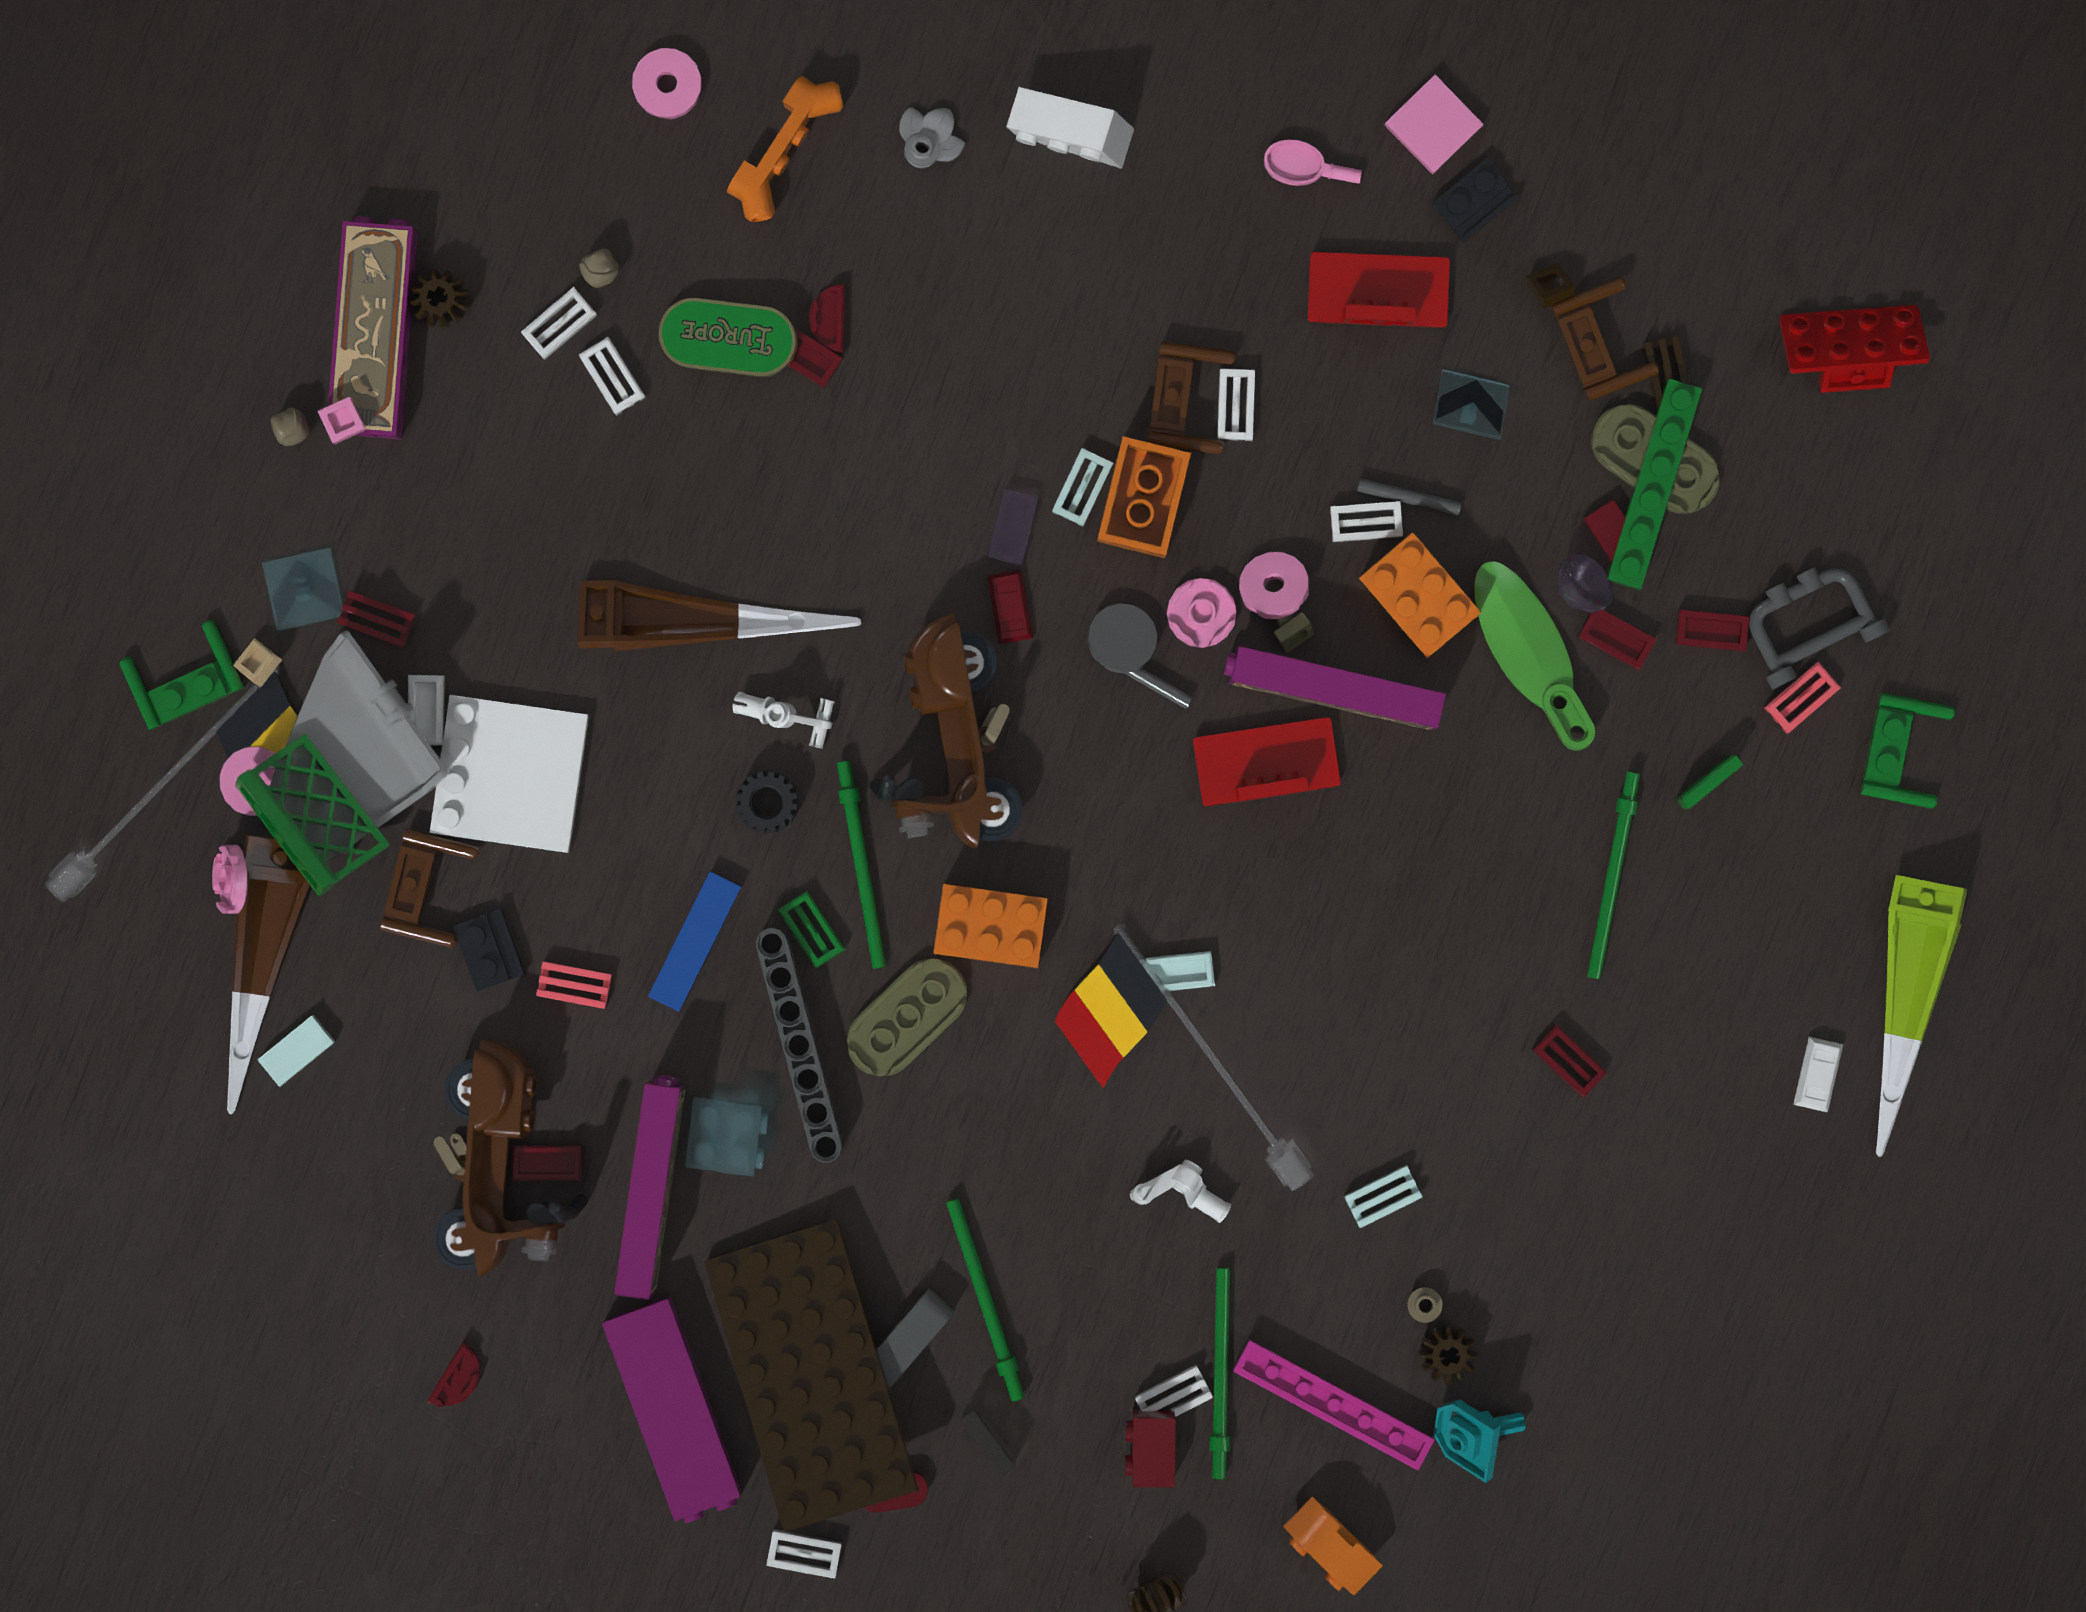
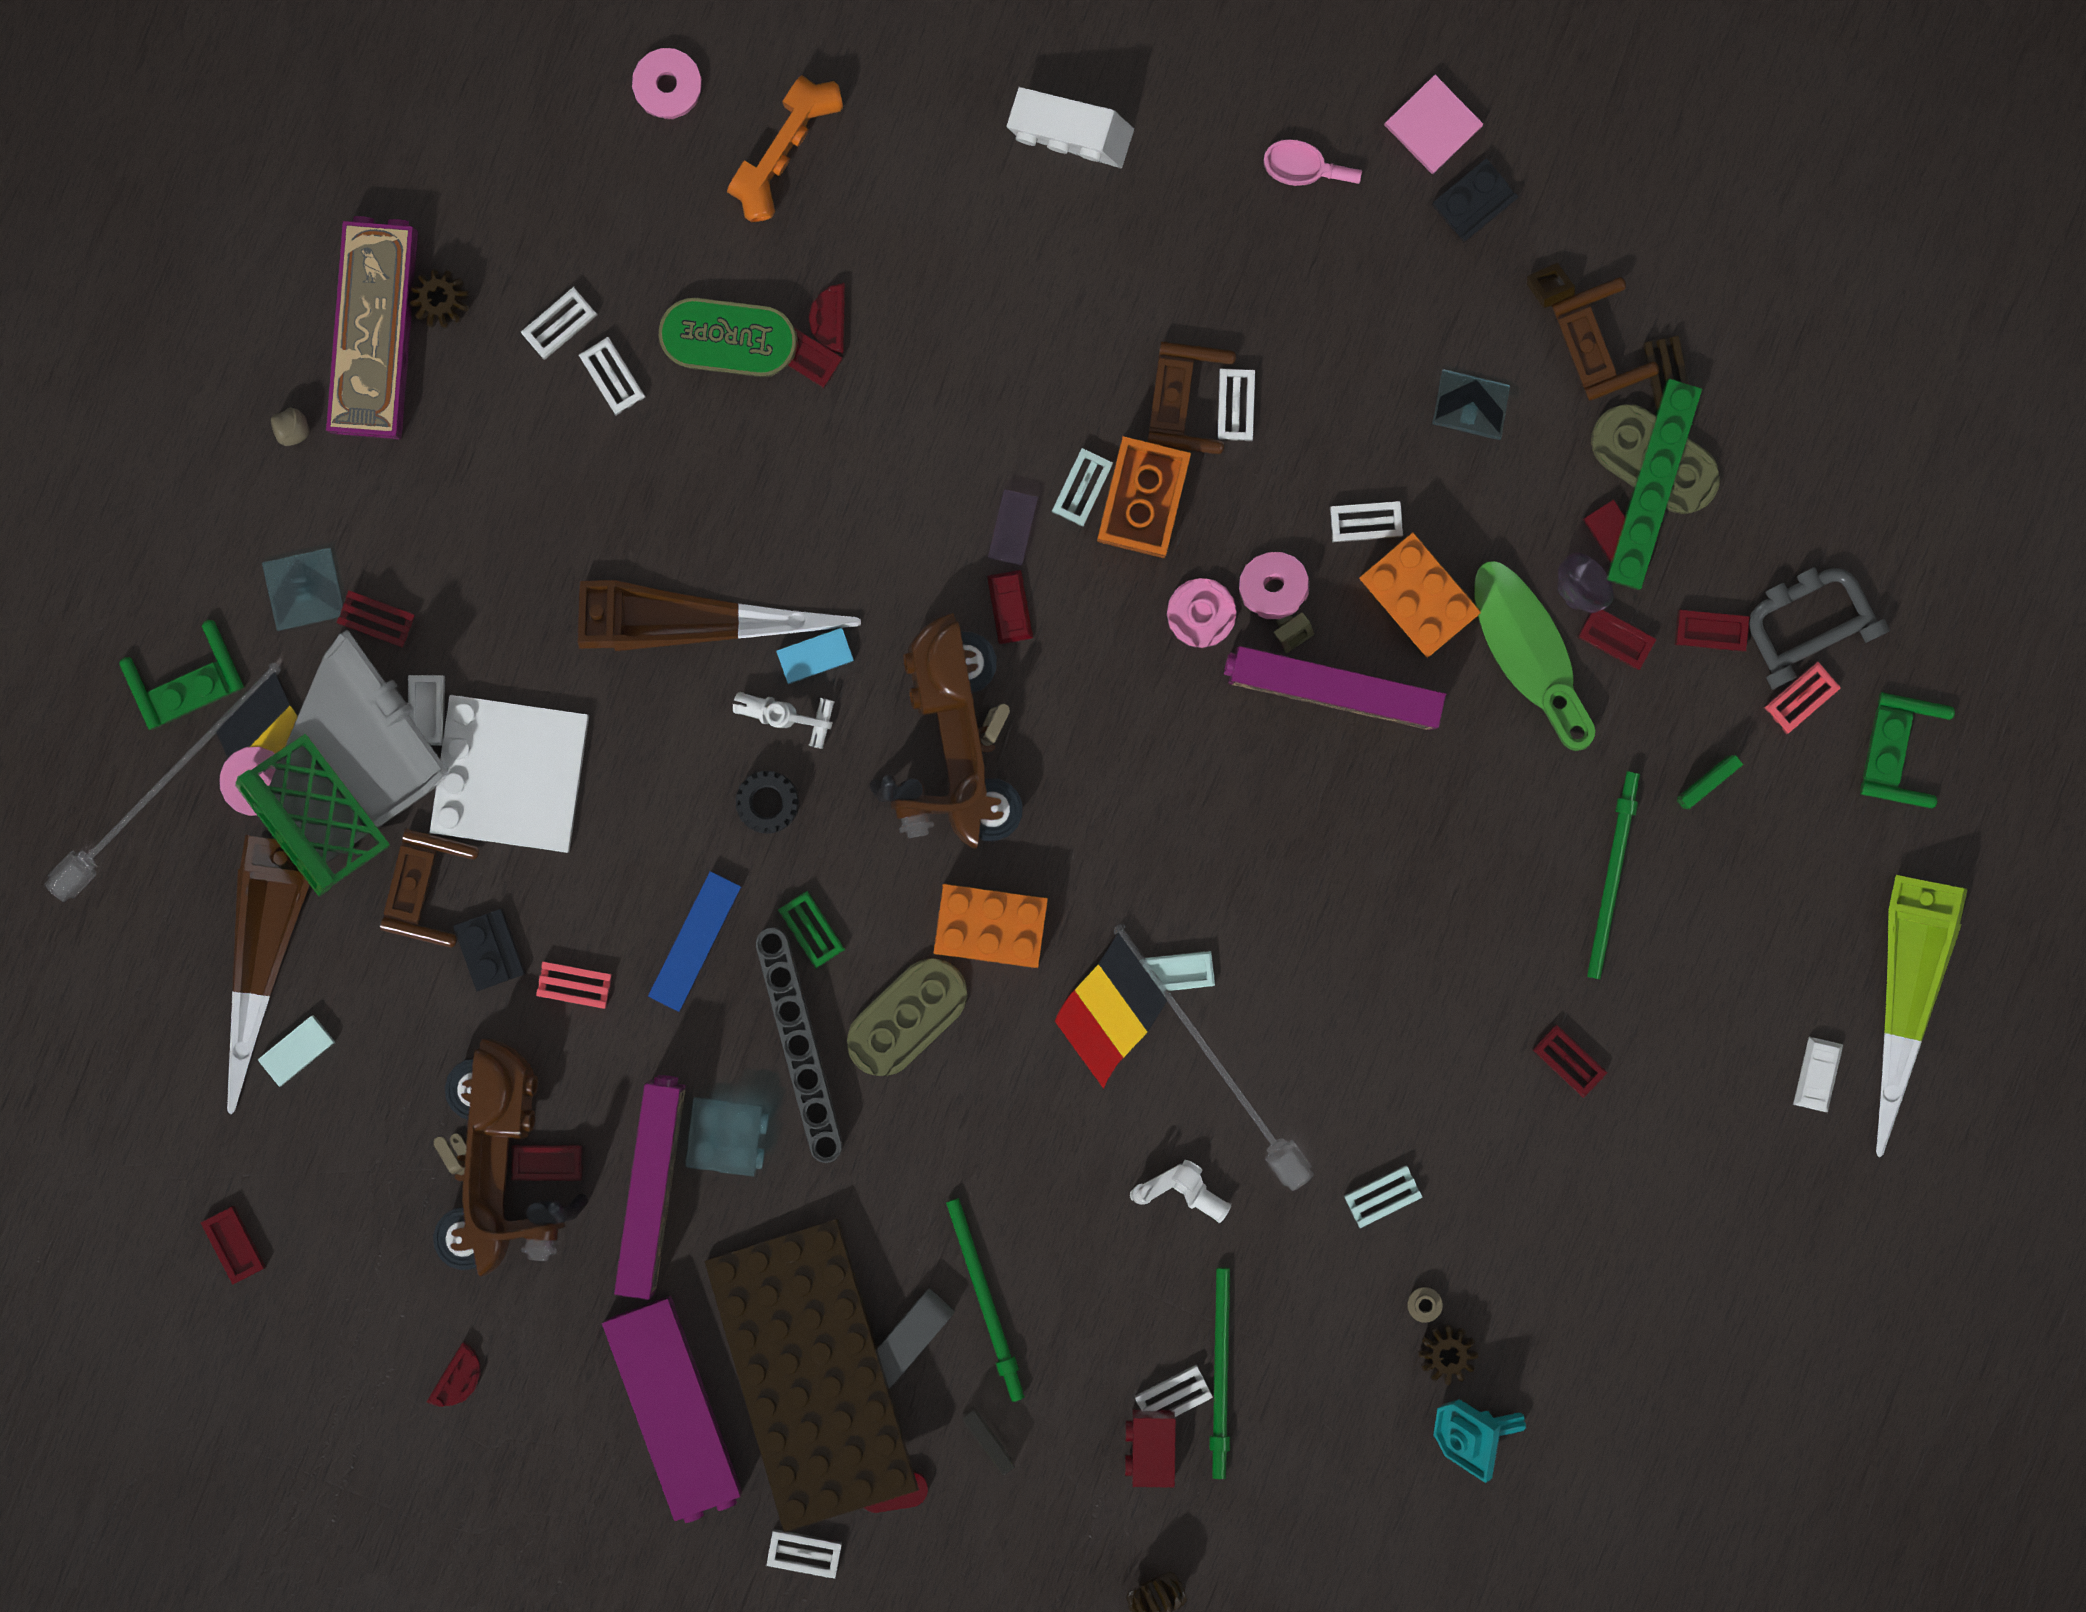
(230, 879): bright pink tile -> none
(233, 1245): none -> dark red tile
(257, 662): tan tile -> none
(342, 420): bright pink plate -> none
(599, 268): dark tan piece -> none
(815, 655): none -> medium azure tile
(849, 797): green bar -> none
(931, 132): light grey plate -> none
(1122, 638): dark grey tile -> none
(1161, 687): dark grey bar -> none
(1266, 761): red bracket -> none
(1332, 1546): orange brick -> none
(1333, 1404): dark pink plate -> none
(1378, 289): red bracket -> none
(1409, 496): dark grey bar -> none
(1855, 345): red bracket -> none

